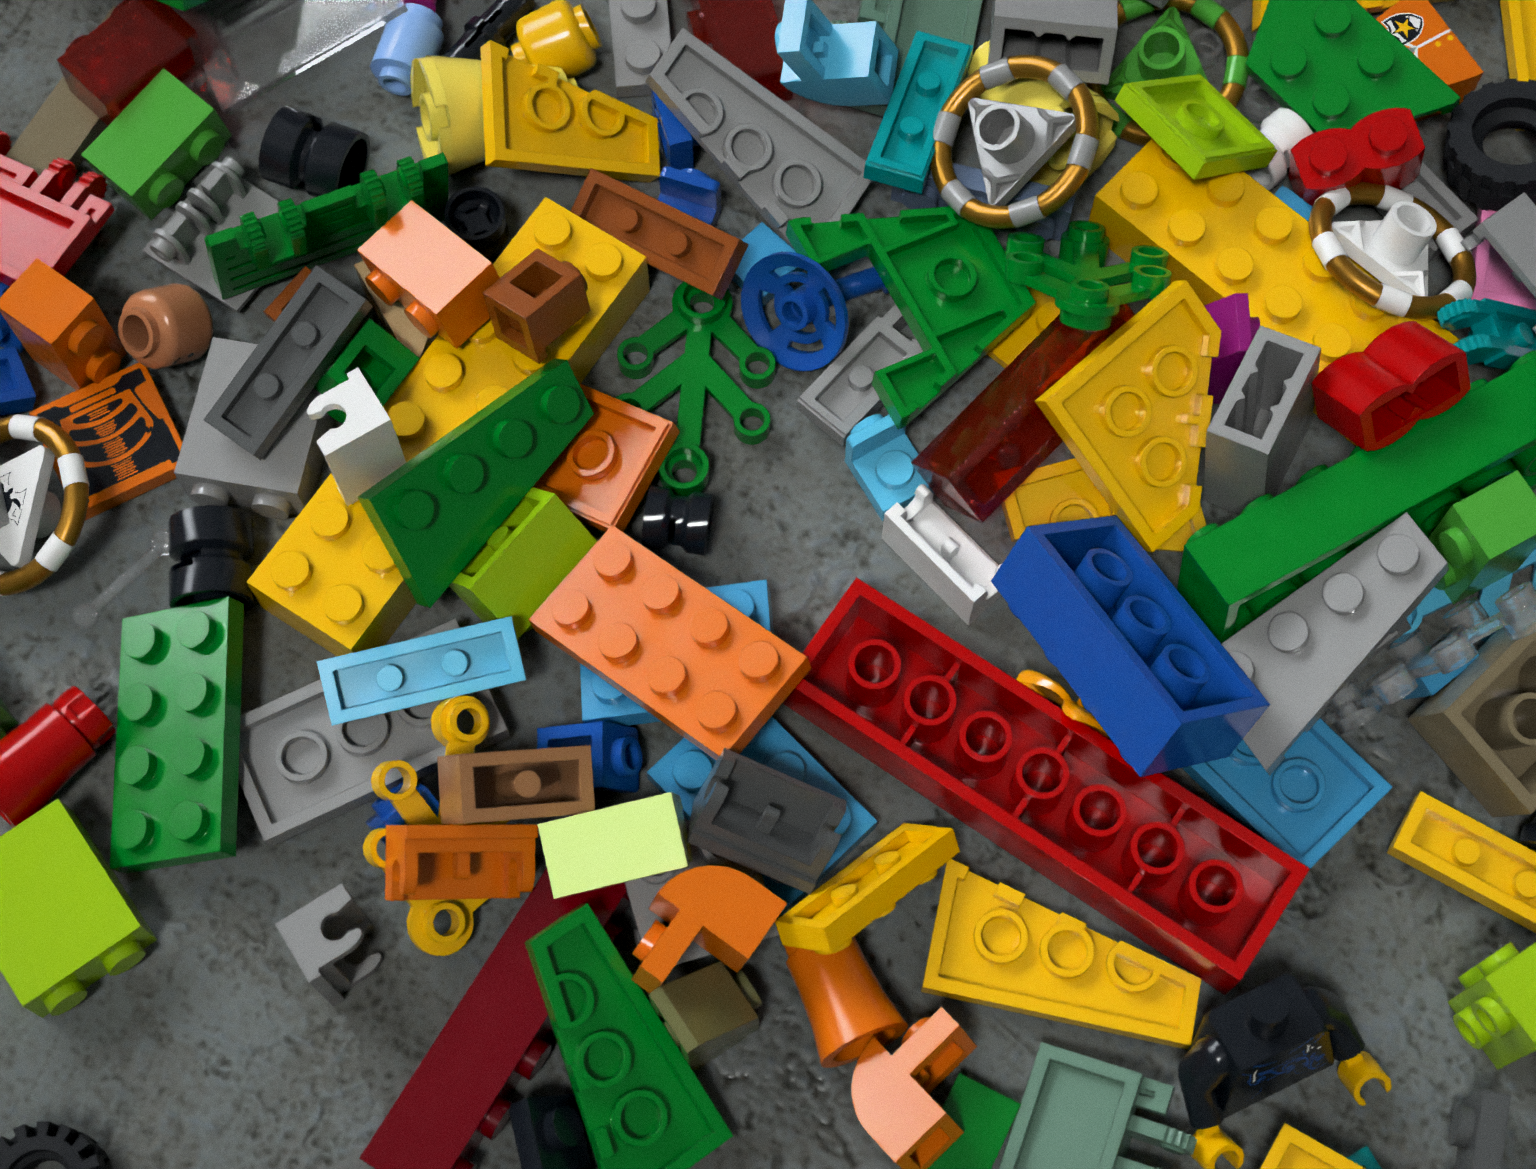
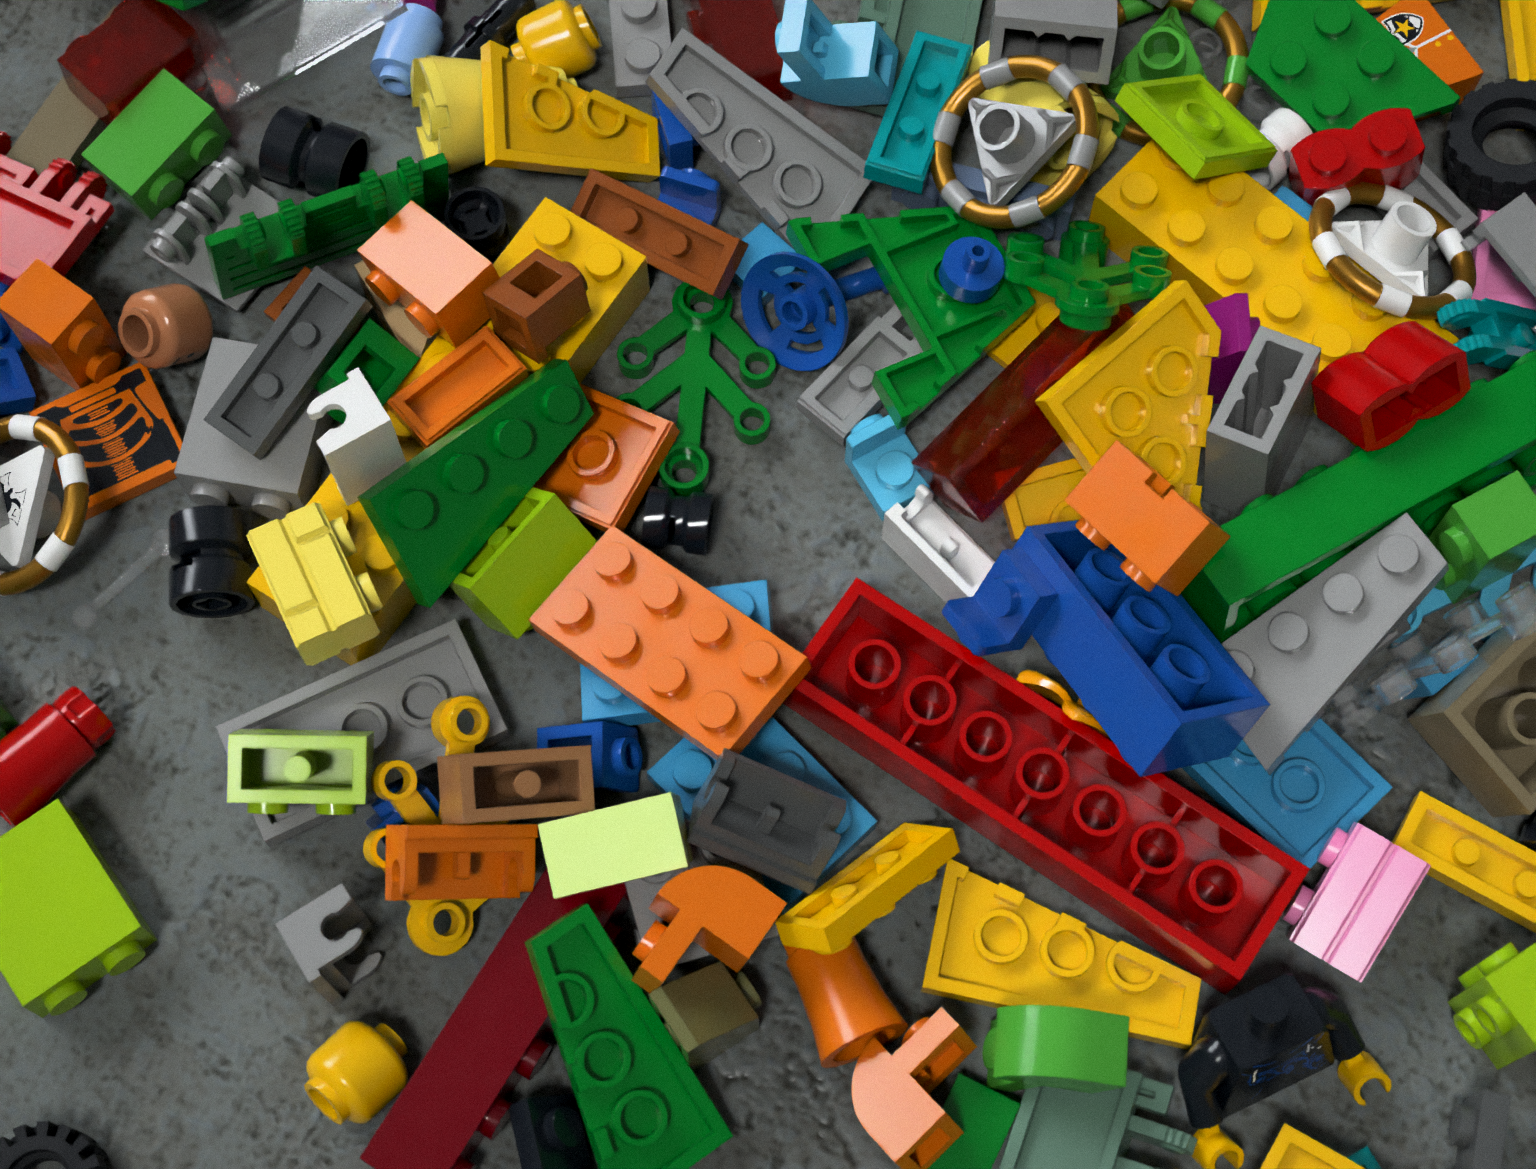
(178, 736): green plate -> none
(300, 768): none -> lime brick
(314, 584): none -> light yellow brick
(356, 1072): none -> yellow head
(421, 670): medium azure plate -> none
(457, 387): none -> orange tile
(971, 269): none -> blue tile
(1004, 606): none -> blue bracket
(1056, 1049): none -> bright green brick
(1146, 520): none -> orange brick
(1355, 899): none -> bright pink brick

